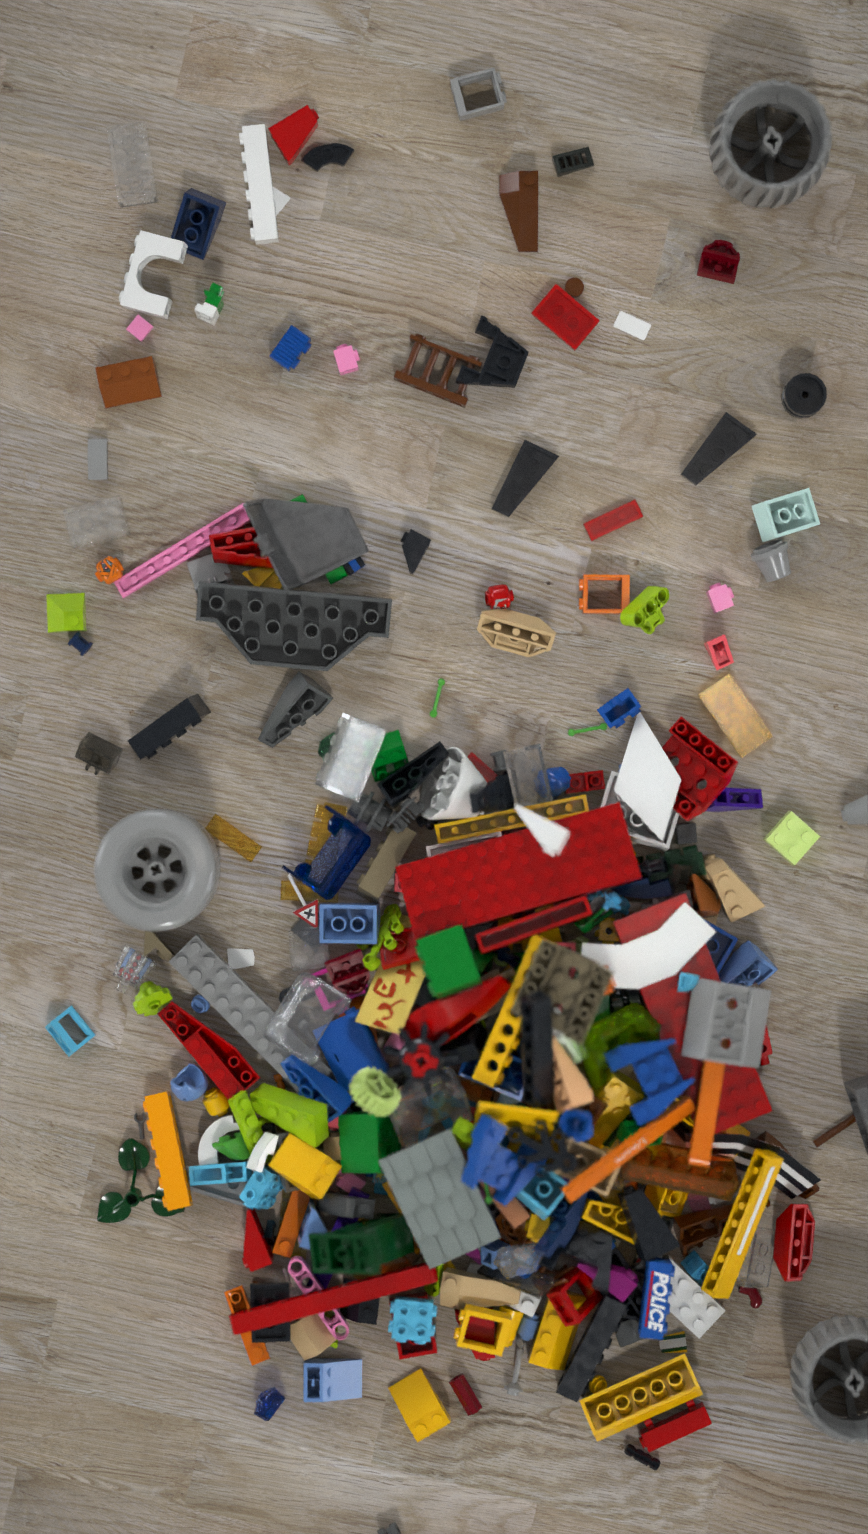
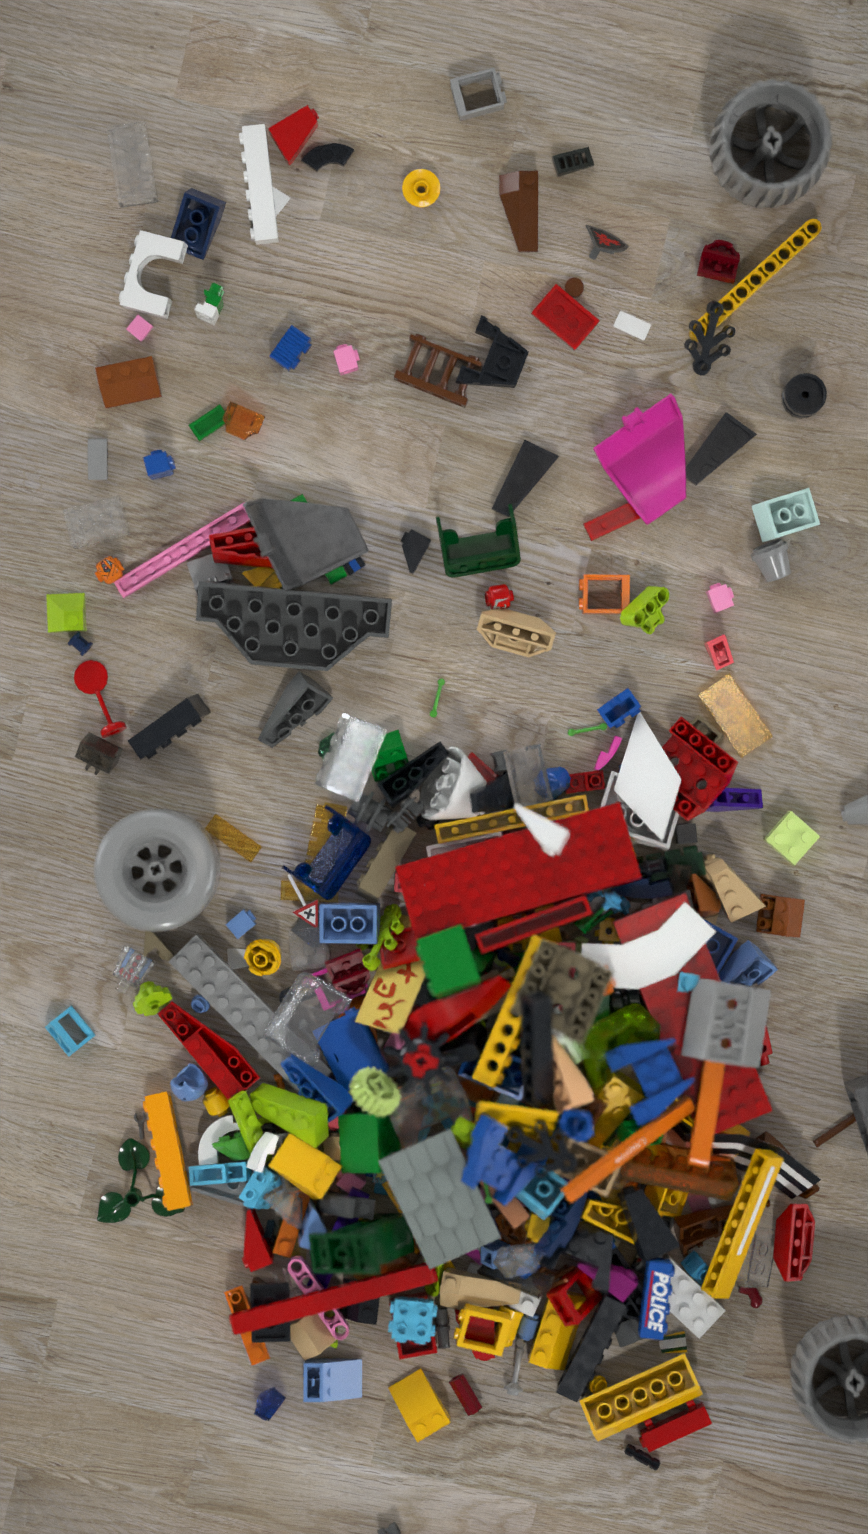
(91, 679): none -> red piece
(159, 464): none -> blue brick
(208, 423): none -> green tile
(241, 421): none -> clear orange slope
(241, 923): none -> medium blue brick
(263, 957): none -> yellow cone
(287, 1205): none -> clear slope
(425, 179): none -> yellow dish
(442, 1328): none -> dark grey pin
(482, 551): none -> dark green windscreen
(603, 757): none -> dark pink slope
(604, 242): none -> shield
(648, 459): none -> dark pink panel
(707, 729): none -> dark tan slope
(709, 340): none -> black plant
(761, 273): none -> yellow beam
(780, 916): none -> dark orange slope

